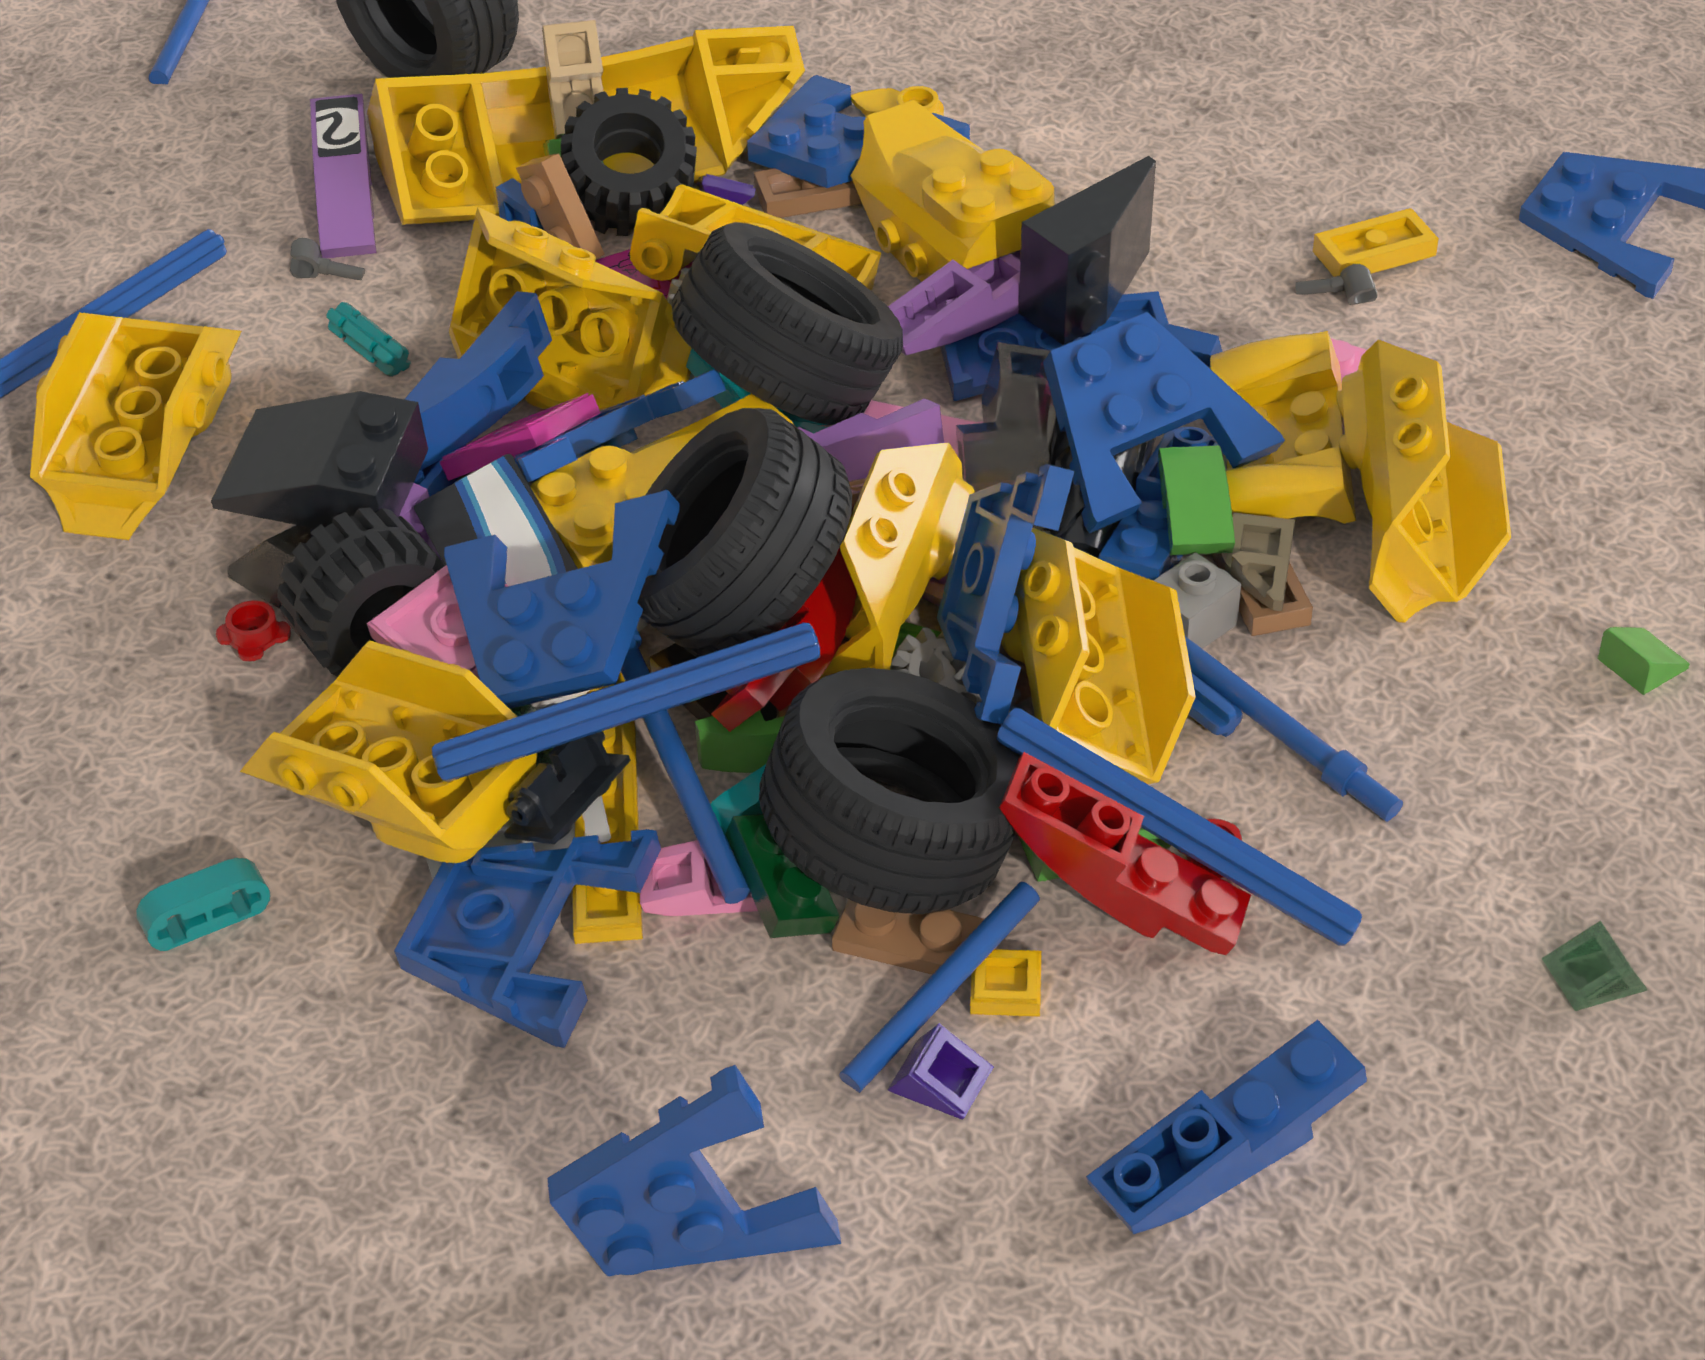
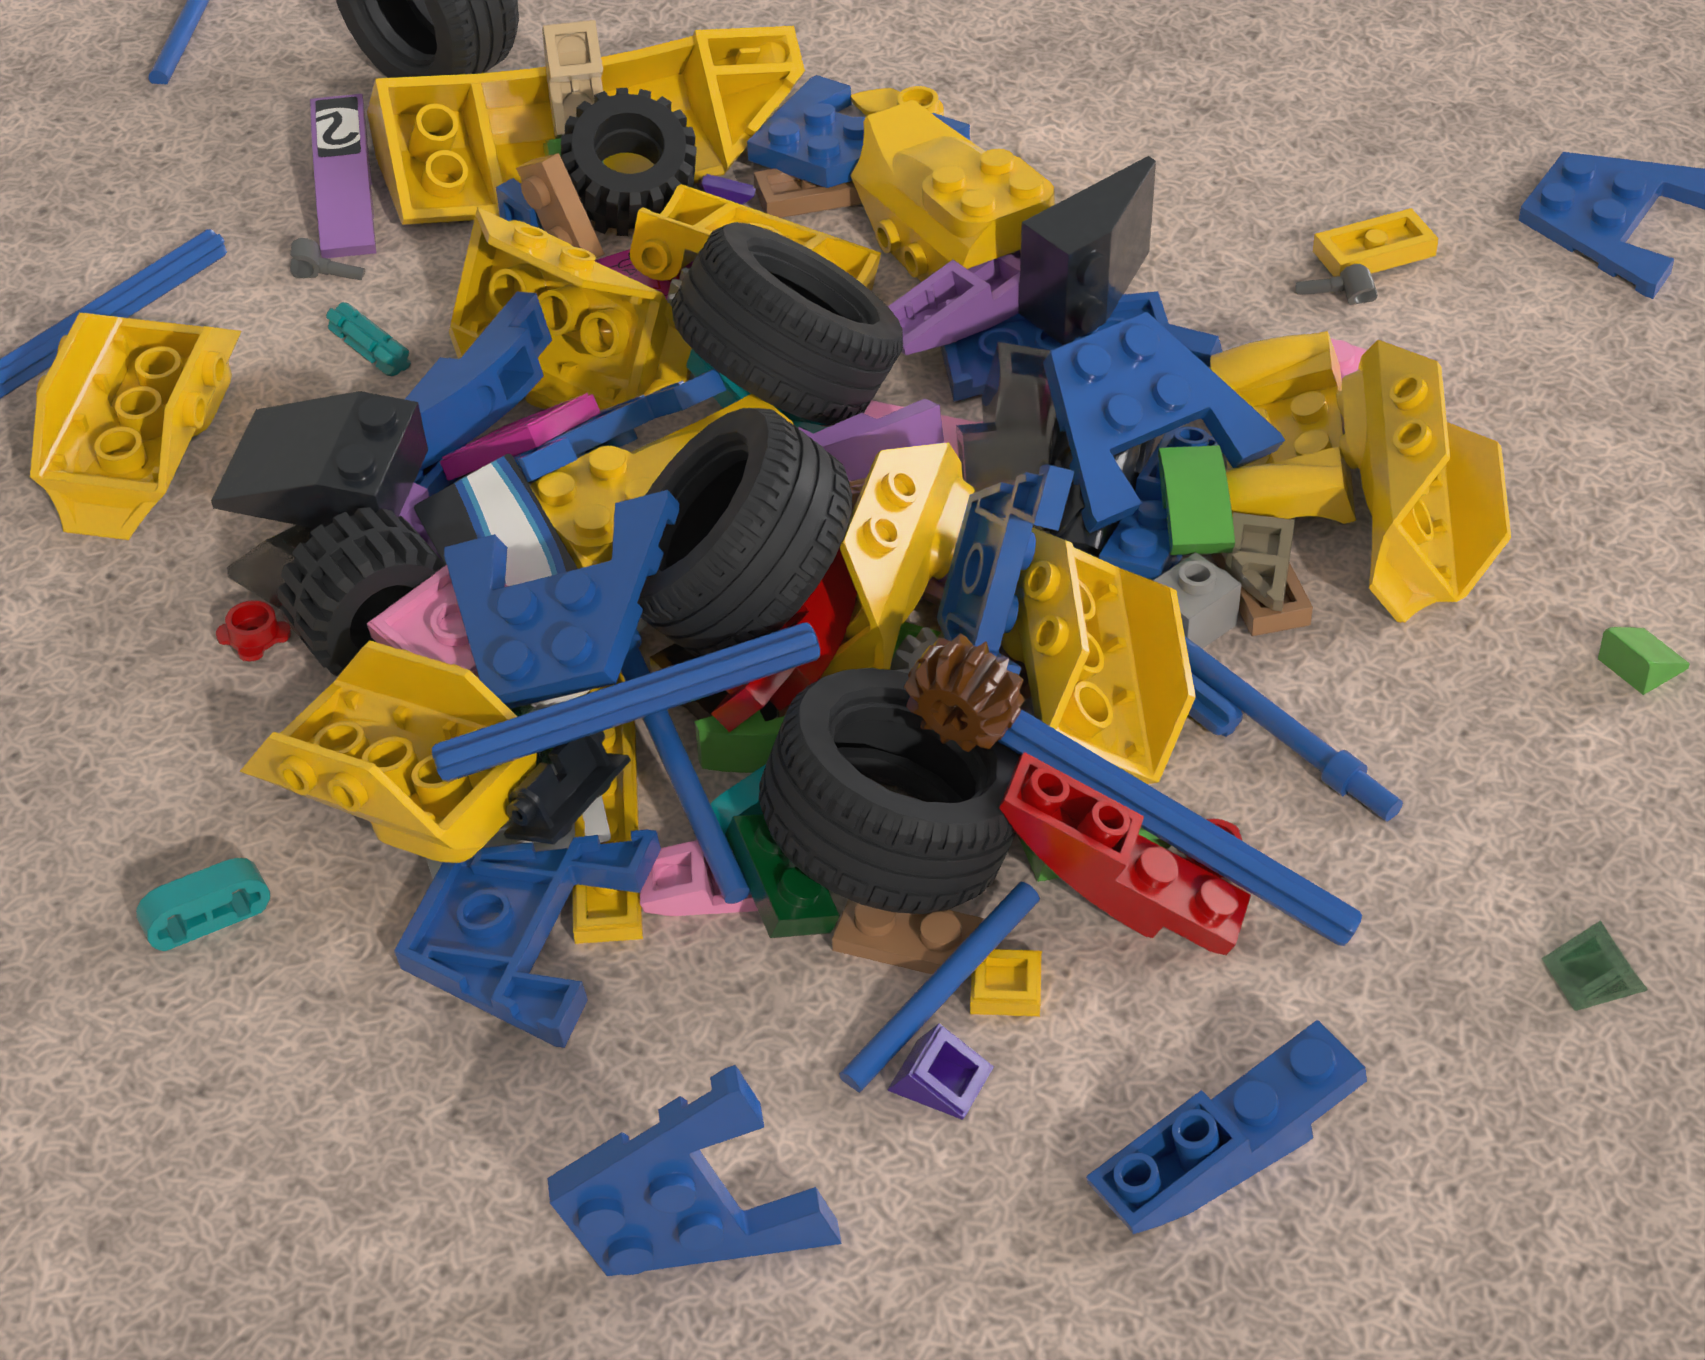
(964, 693): none -> reddish brown gear

